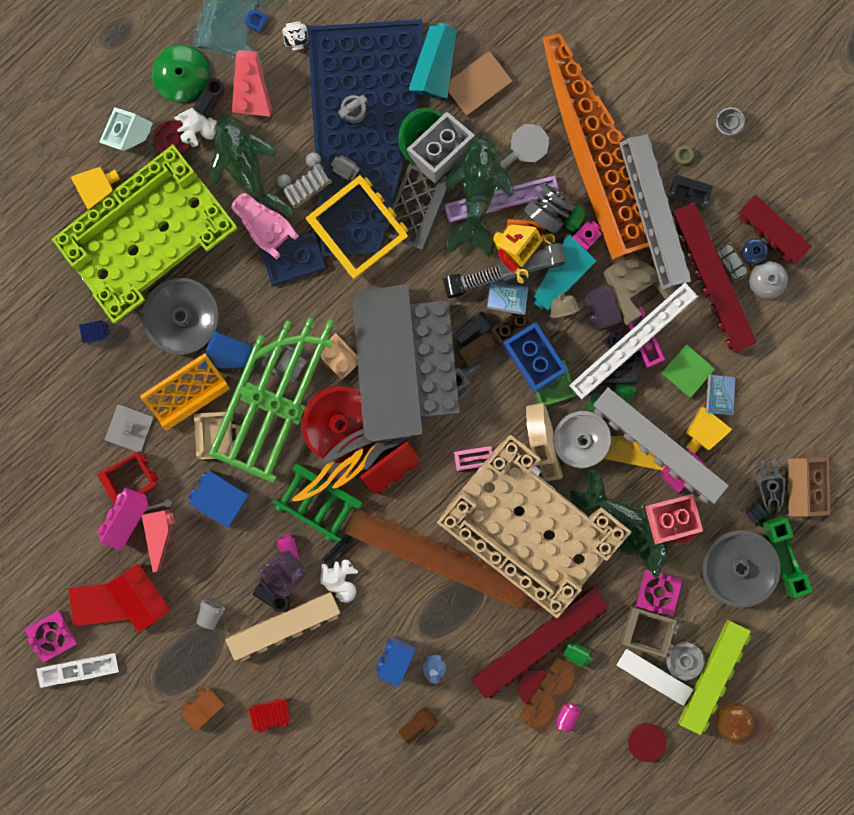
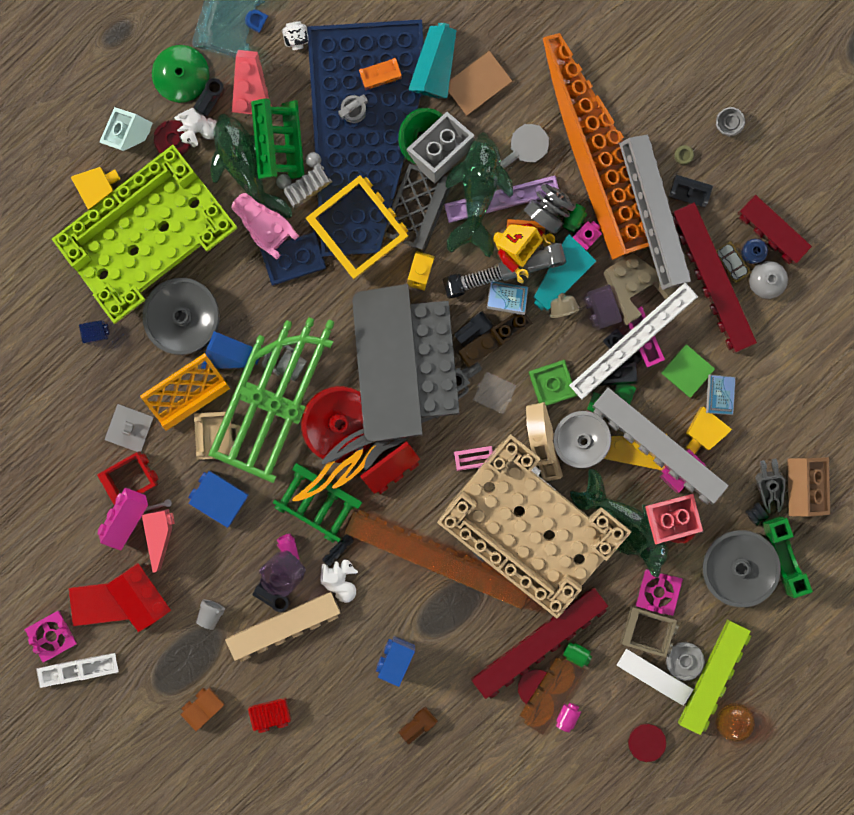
(264, 139): none -> green fence
(339, 357): light nougat plate -> none
(345, 167): dark grey brick -> none
(380, 74): none -> orange hinge
(420, 270): none -> yellow torso
(434, 668): medium blue rock -> none
(494, 392): none -> clear piece
(535, 358): blue brick -> none

